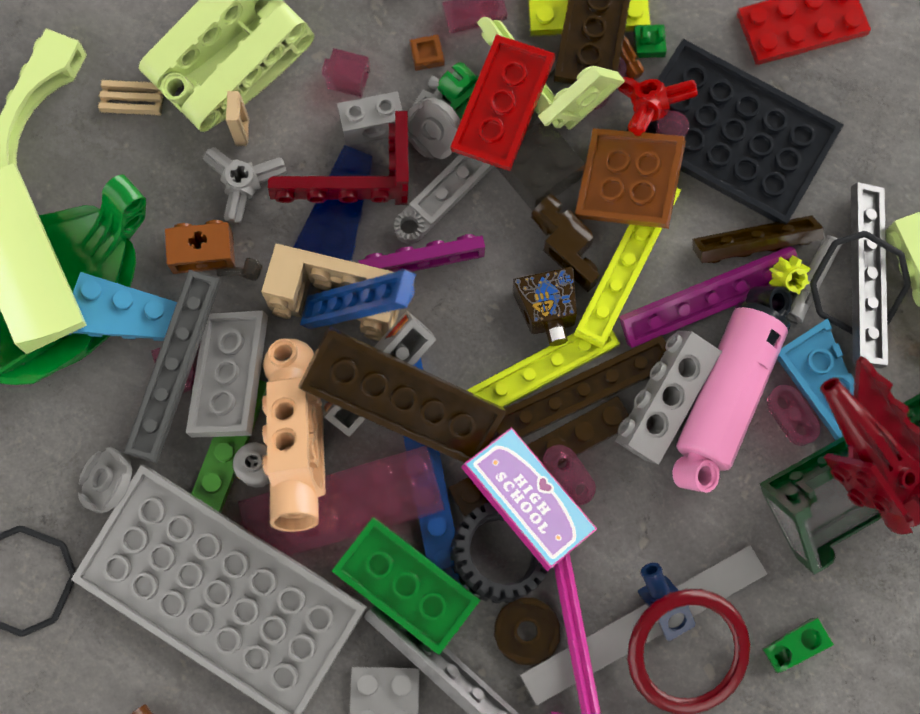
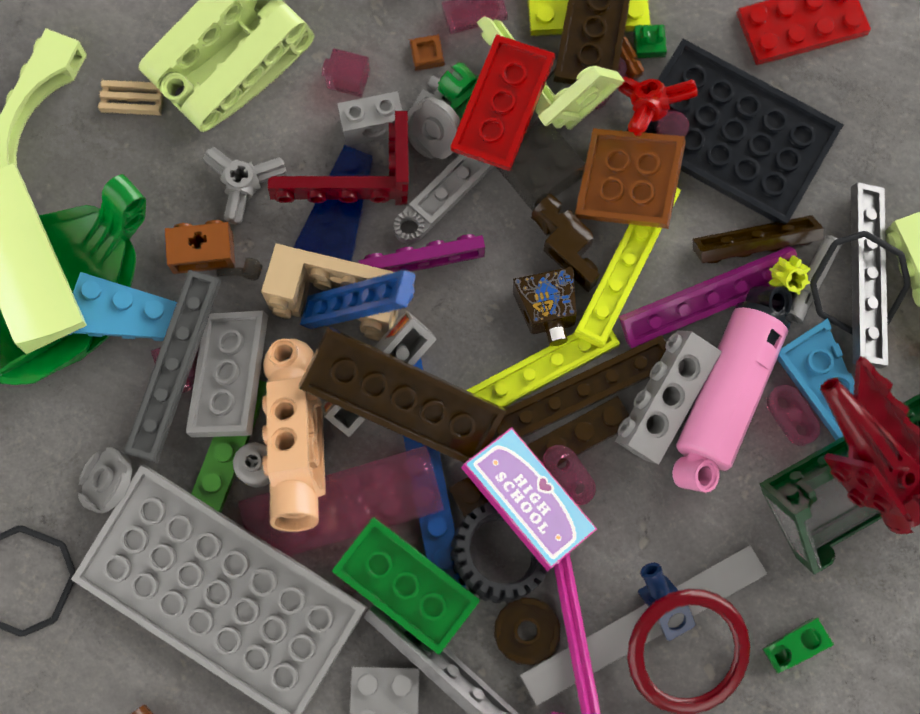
(237, 118): tan tile -> none

